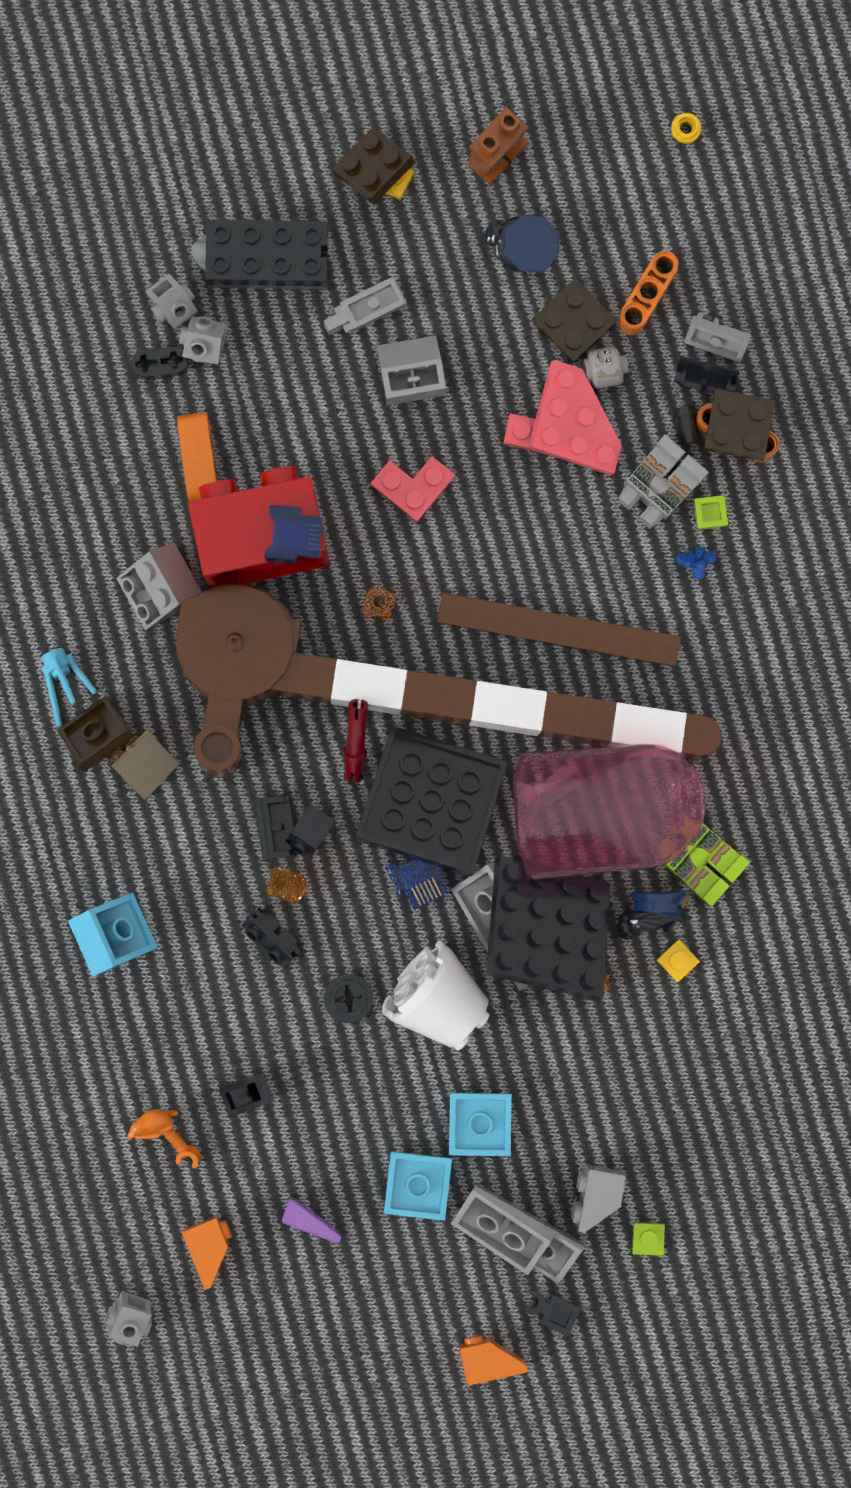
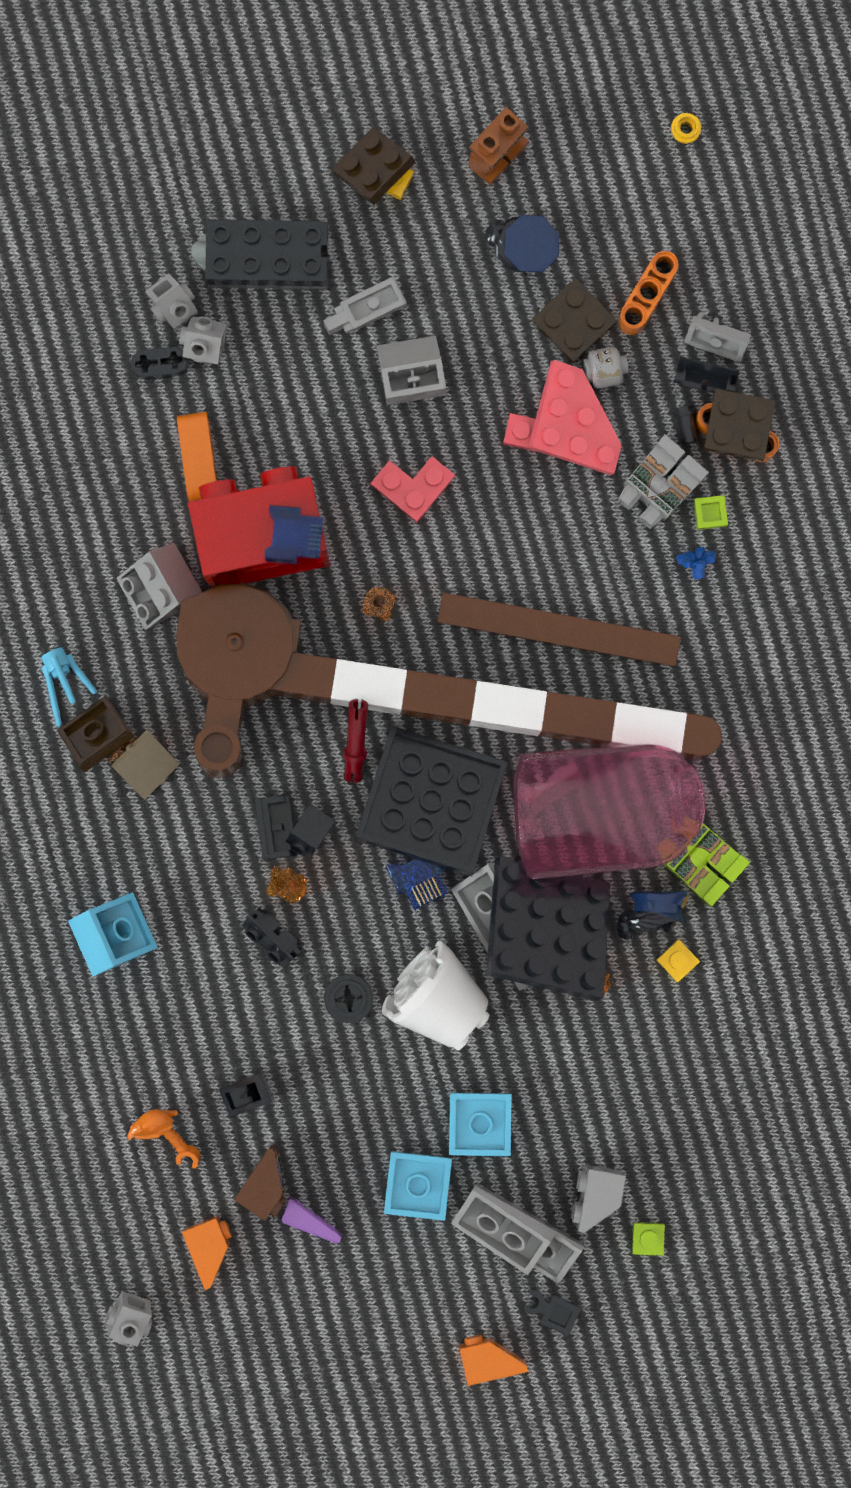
(265, 1186): none -> reddish brown slope

